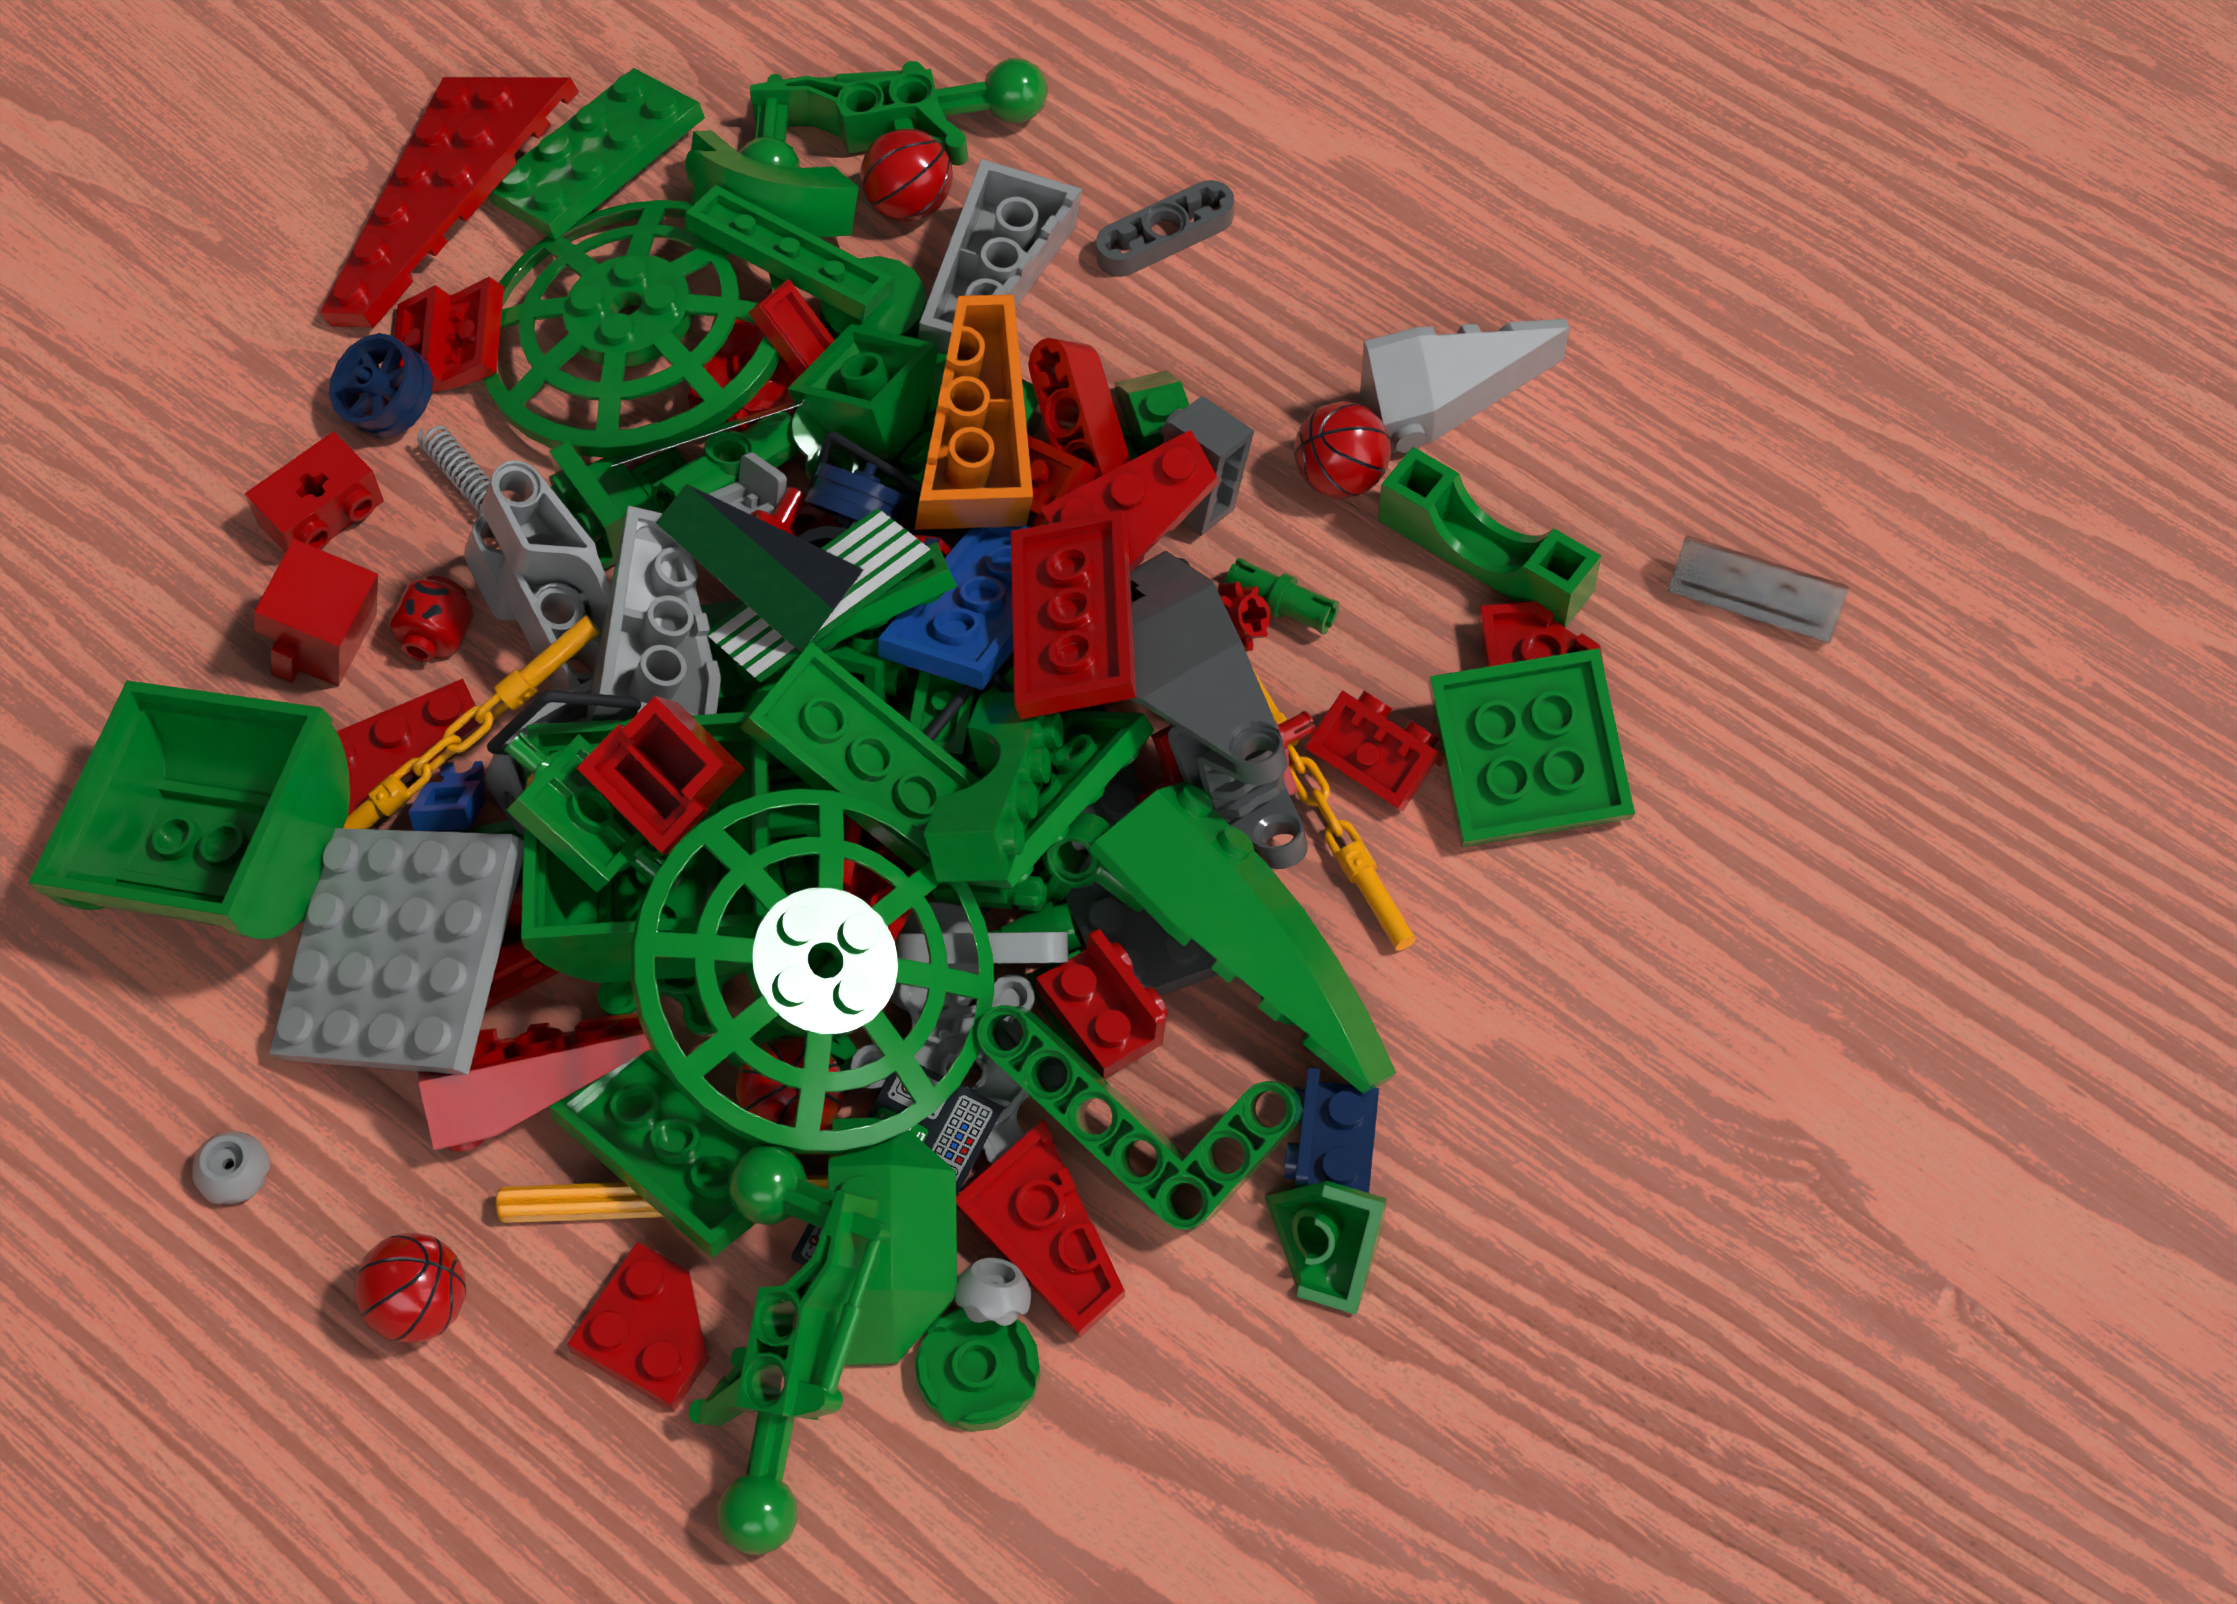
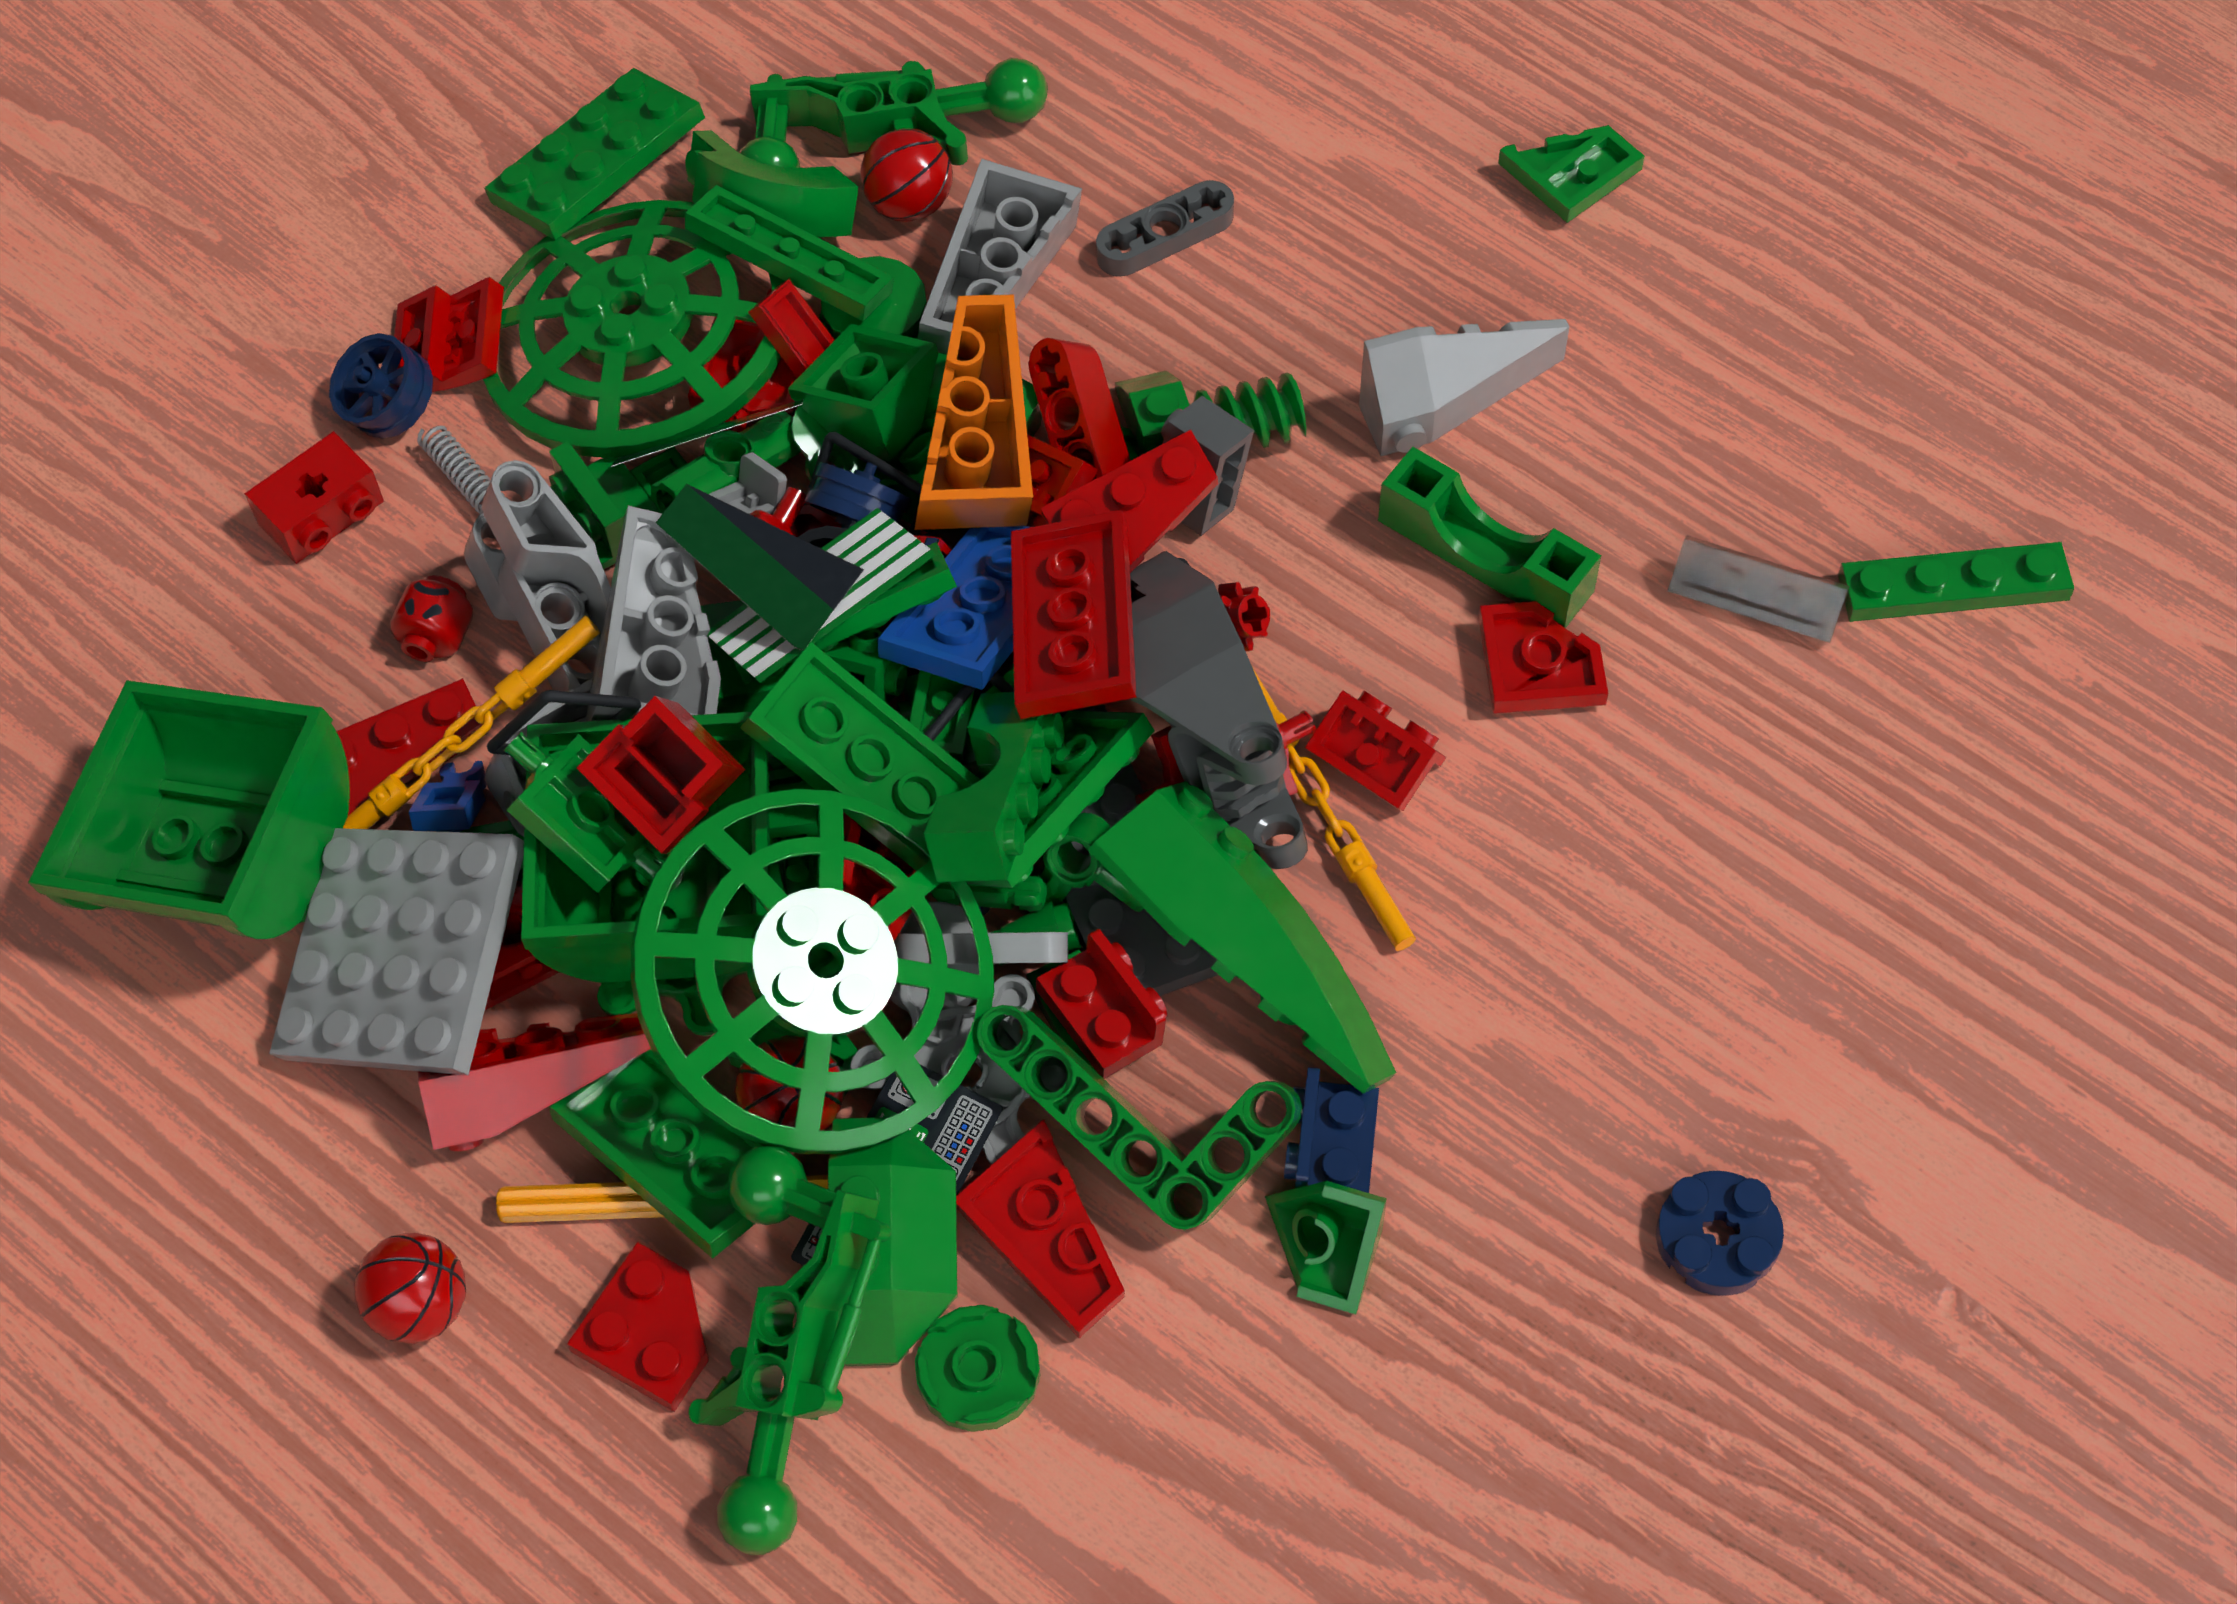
(240, 1181): light grey plate -> none
(316, 613): red plate -> none
(444, 175): red wing -> none
(993, 1291): light grey plate -> none
(1265, 409): none -> green piece
(1286, 596): green pin -> none
(1342, 450): red piece -> none
(1530, 747): green plate -> none
(1574, 169): none -> green wing
(1744, 1207): none -> dark blue plate
(1956, 581): none -> green plate

